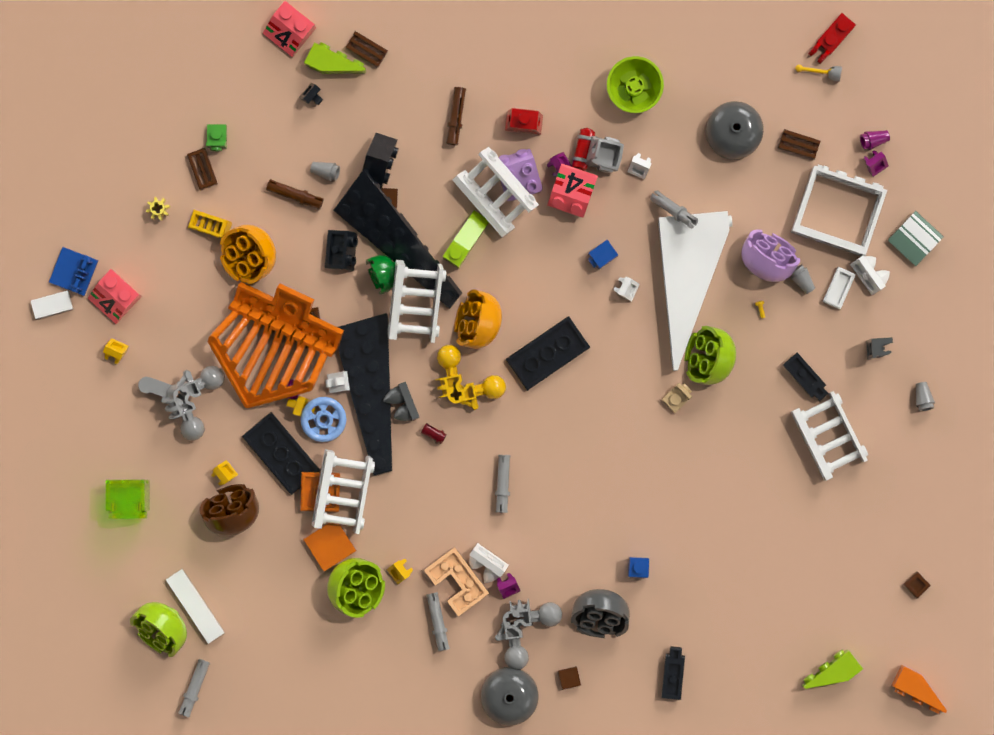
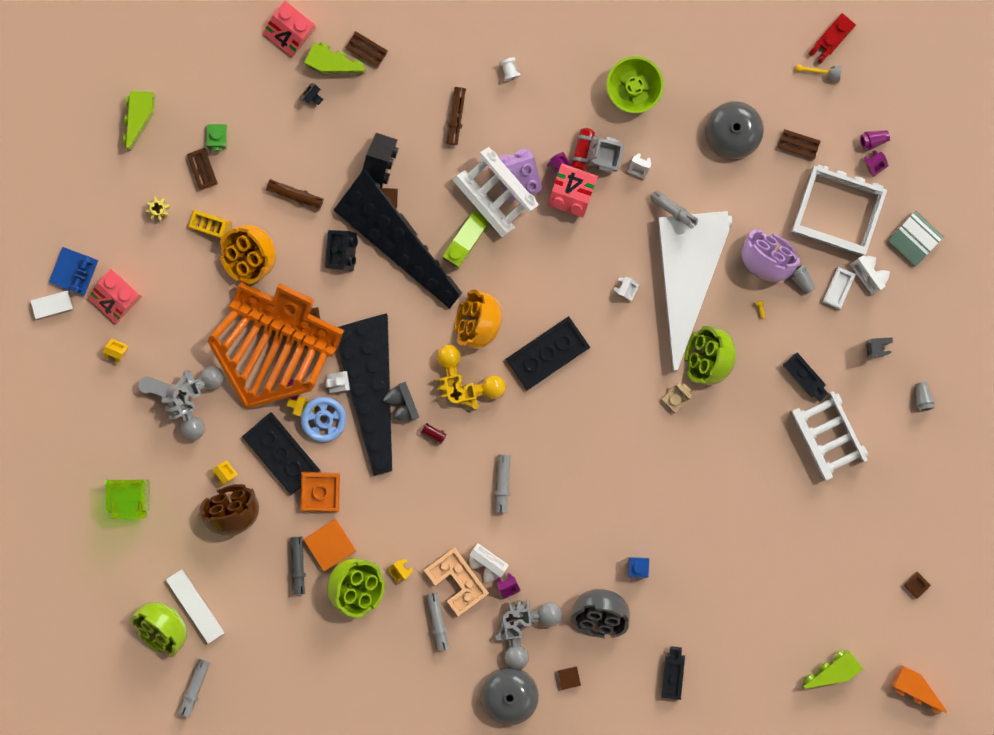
(140, 112): none -> lime slope
(297, 565): none -> dark grey pin
(327, 479): white fence -> none
(328, 171): light grey cone -> none
(381, 272): green cylinder -> none
(400, 290): white fence -> none
(509, 69): none -> white bush
(524, 121): red torso -> none
(602, 255): blue brick -> none

